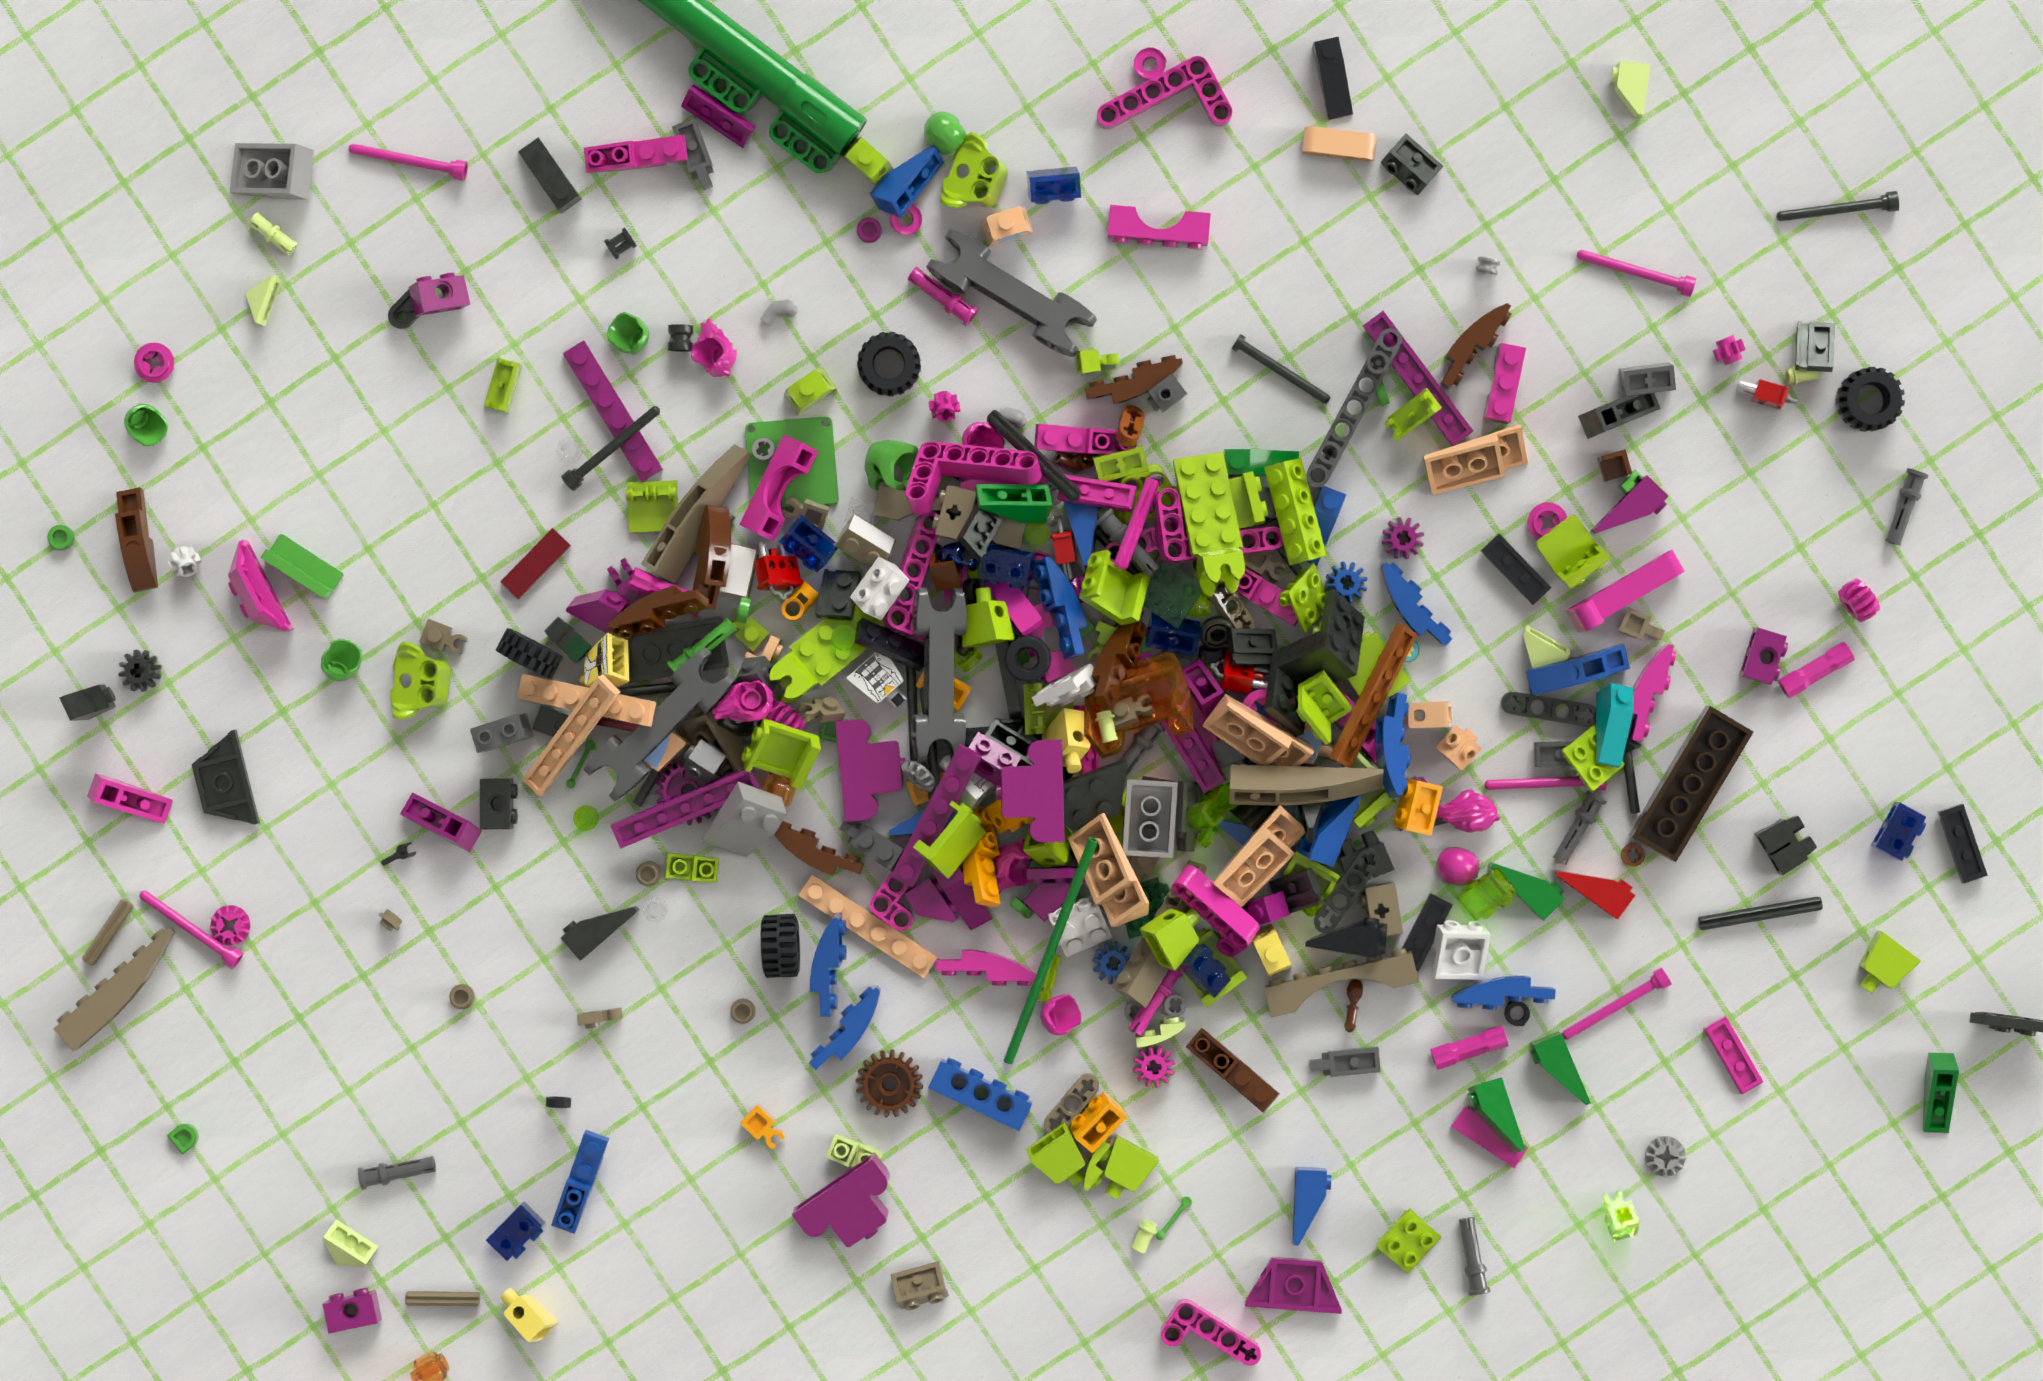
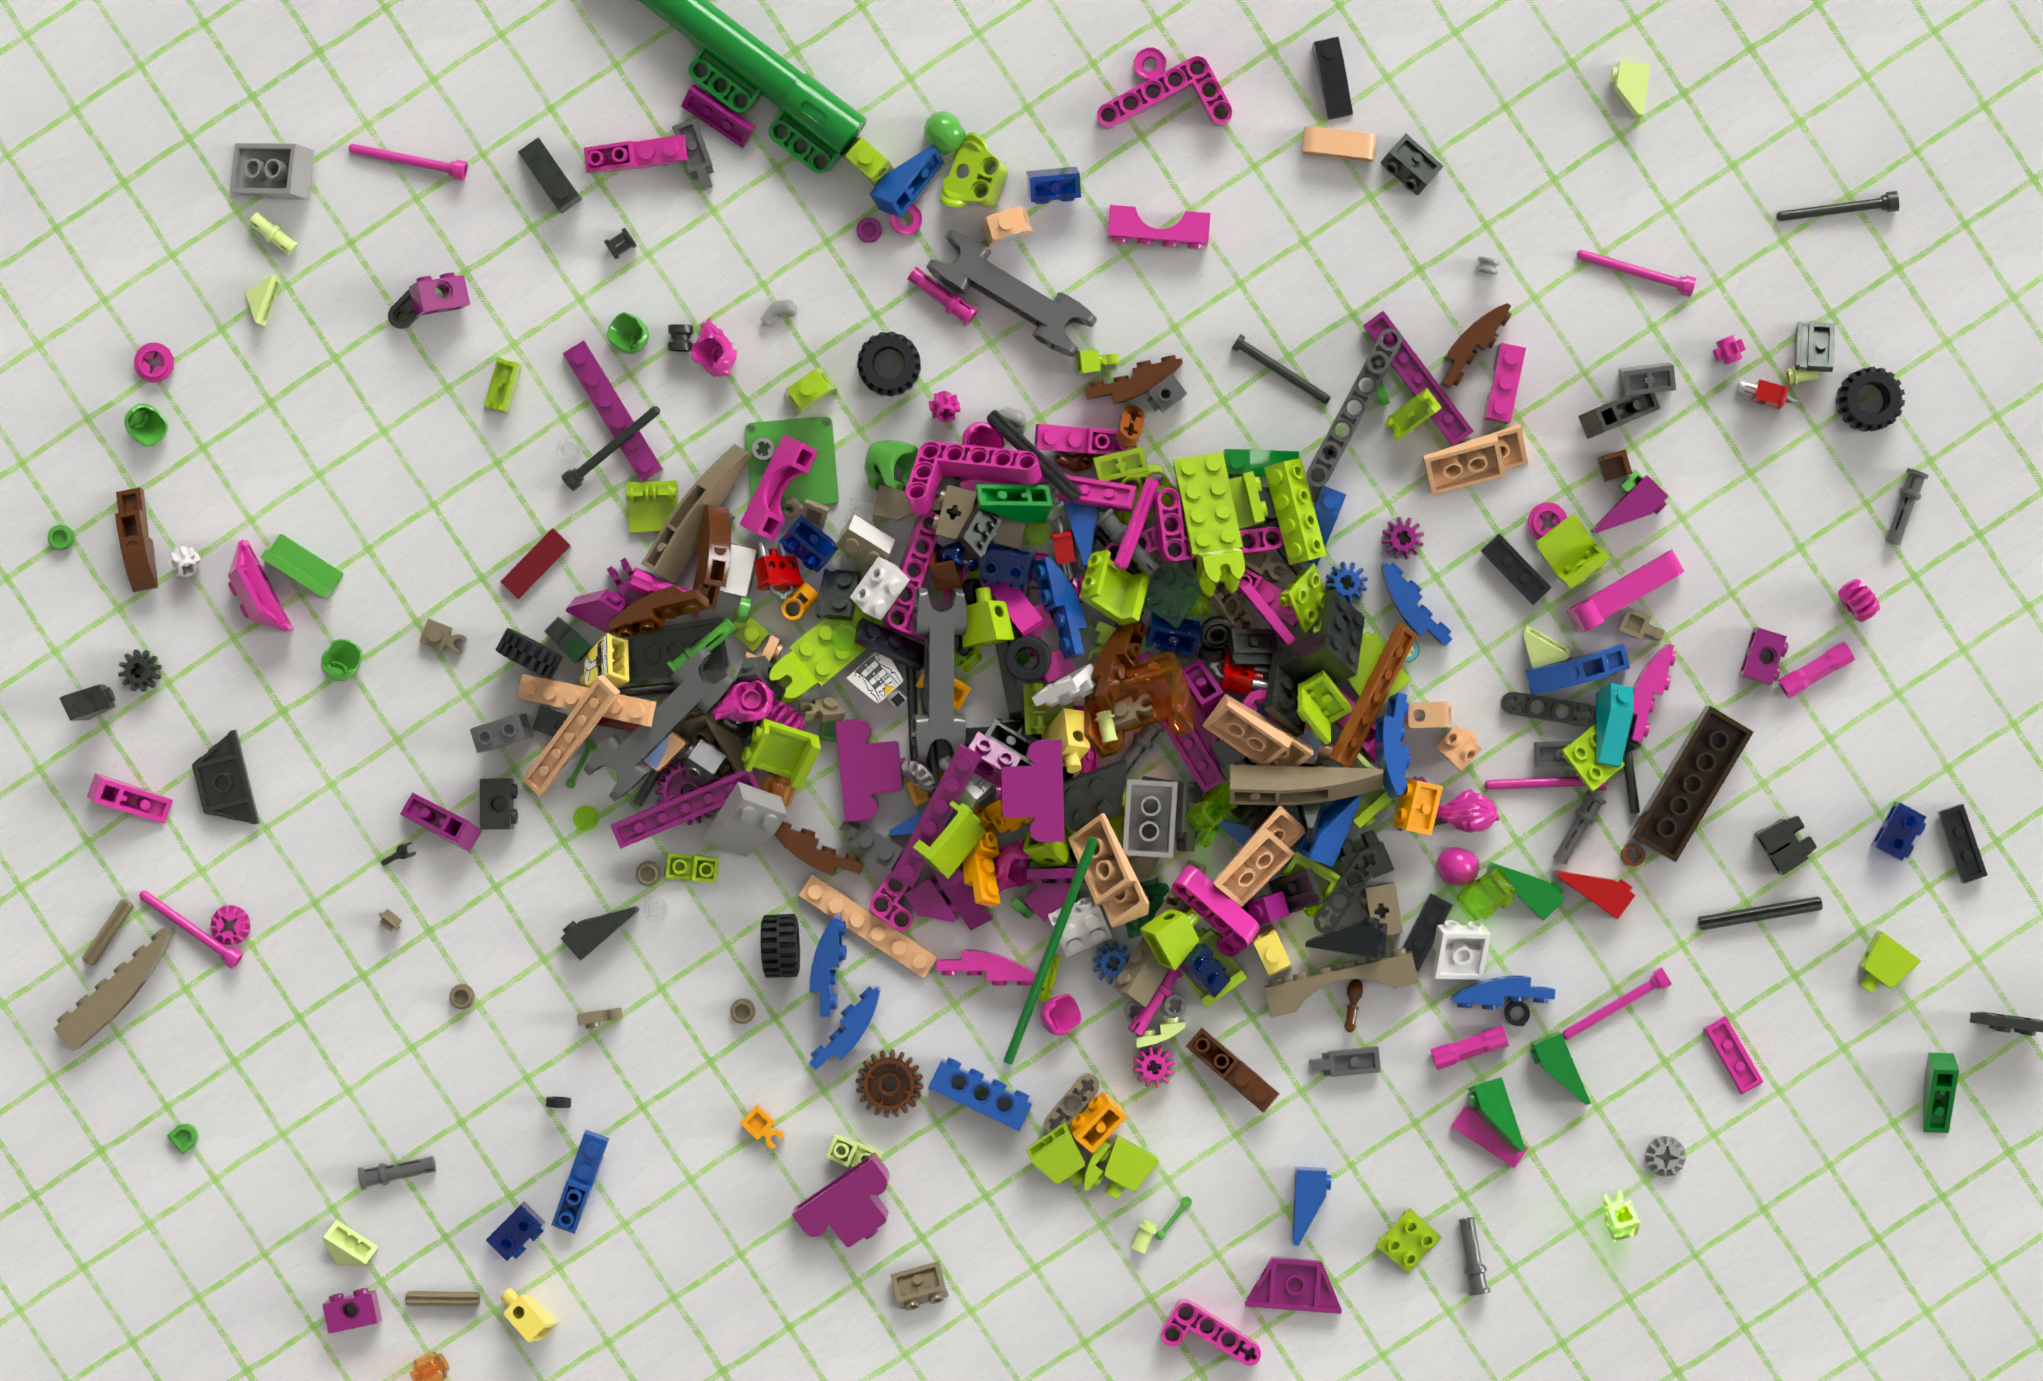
(412, 661): lime piece -> none
(1265, 612): none -> dark pink tile

